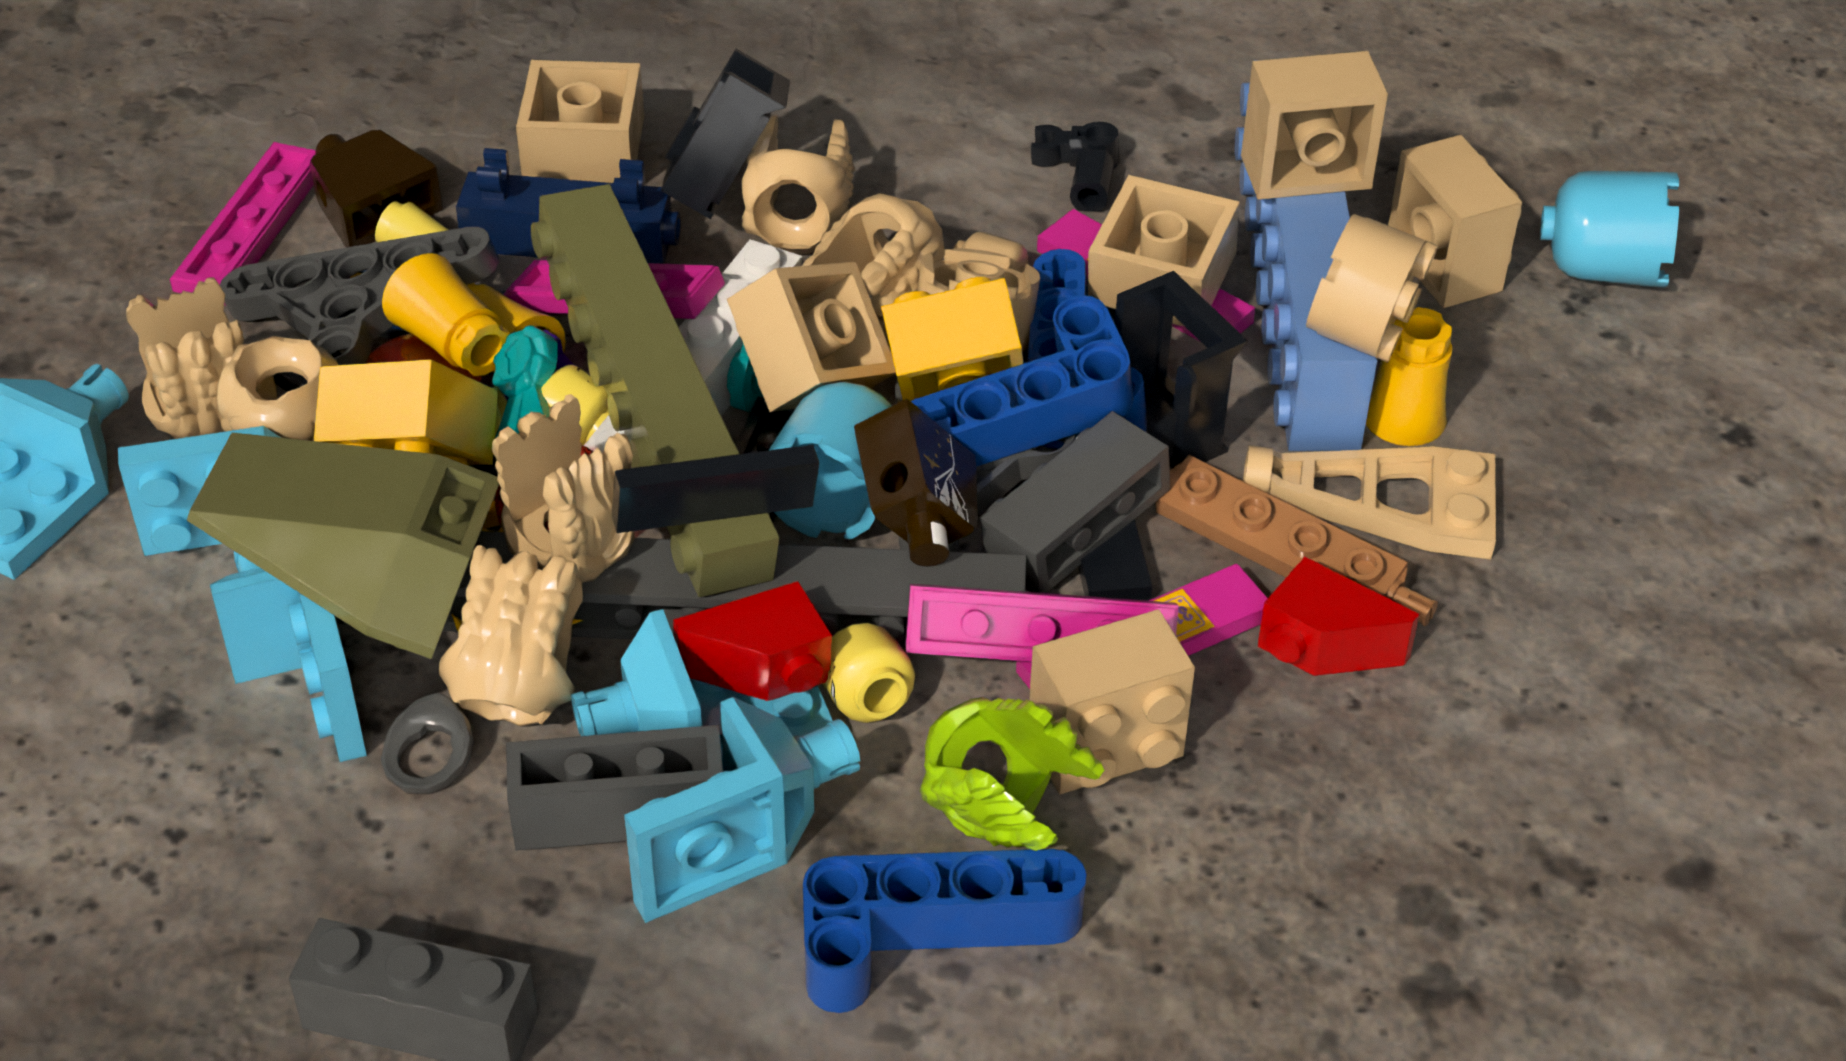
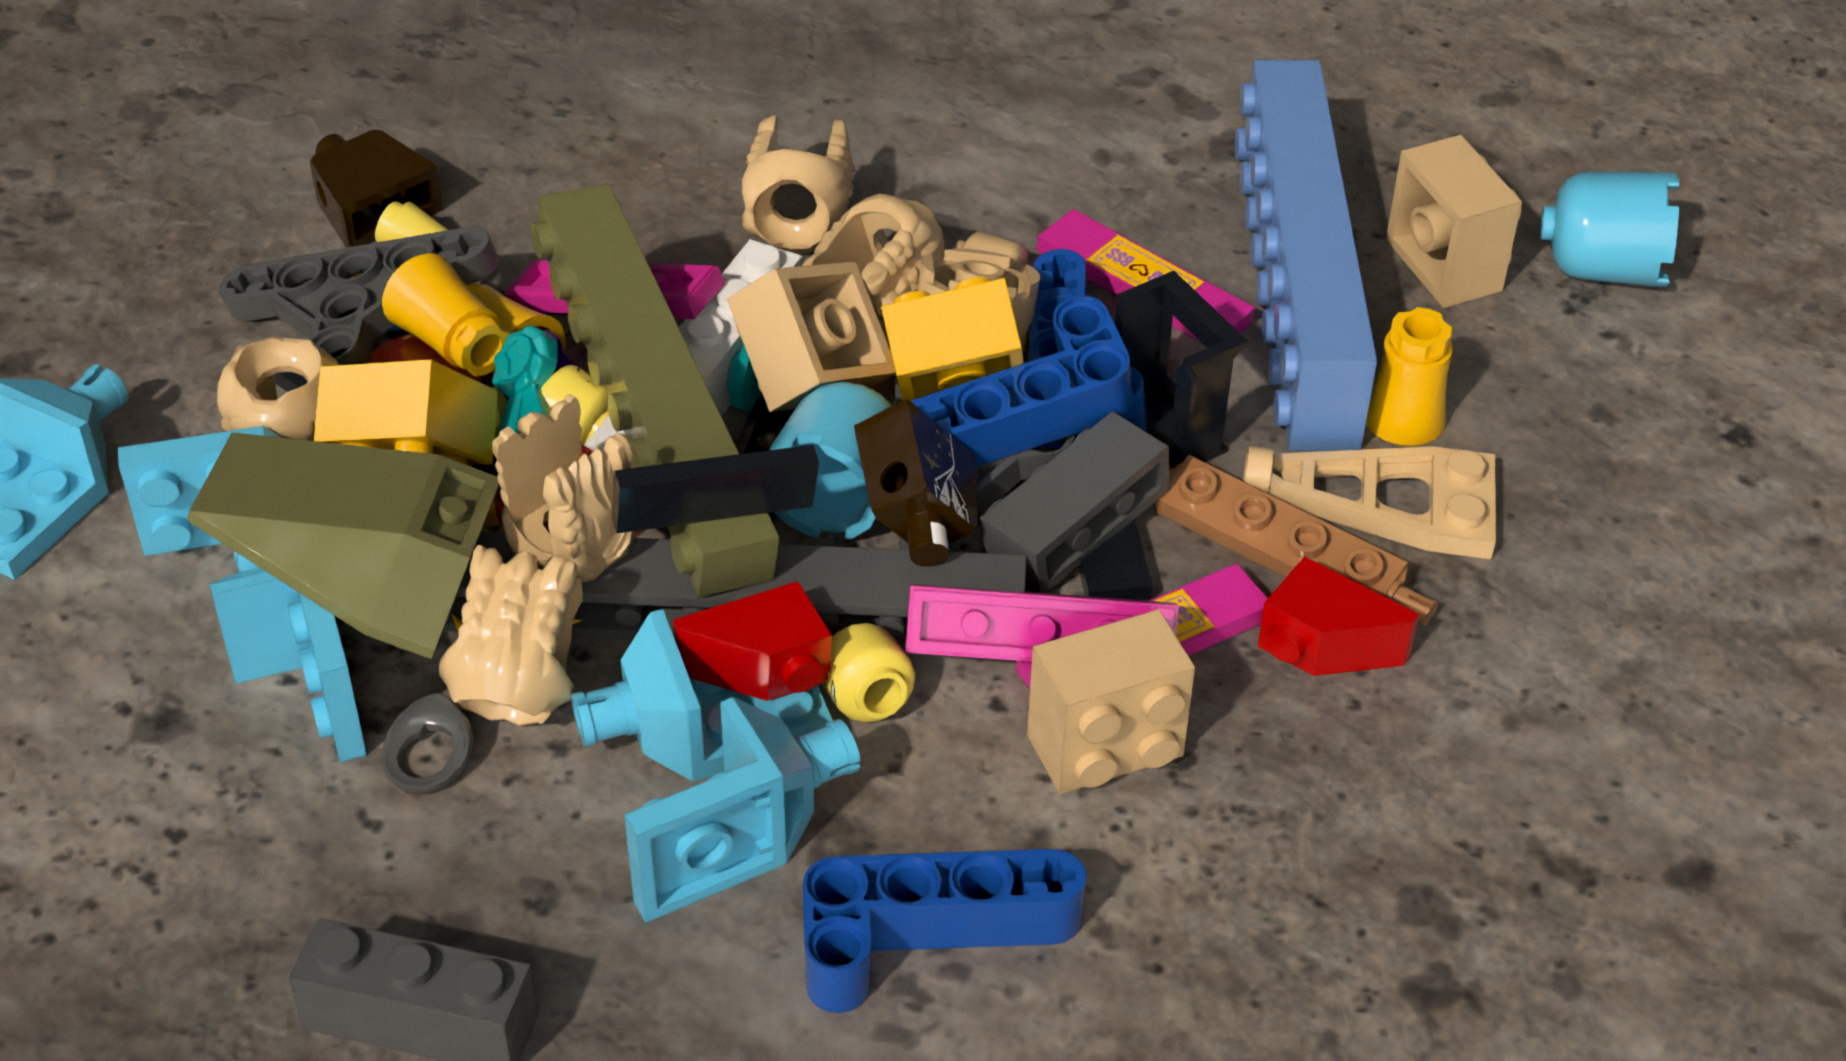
(184, 353): tan piece -> none
(250, 217): dark pink tile -> none
(510, 204): dark blue brick -> none
(579, 119): tan brick -> none
(583, 785): dark grey brick -> none
(722, 132): black piece -> none
(1033, 749): lime piece -> none
(1089, 149): black bar -> none
(1161, 231): tan brick -> none
(1313, 124): tan brick -> none
(1370, 286): tan brick -> none

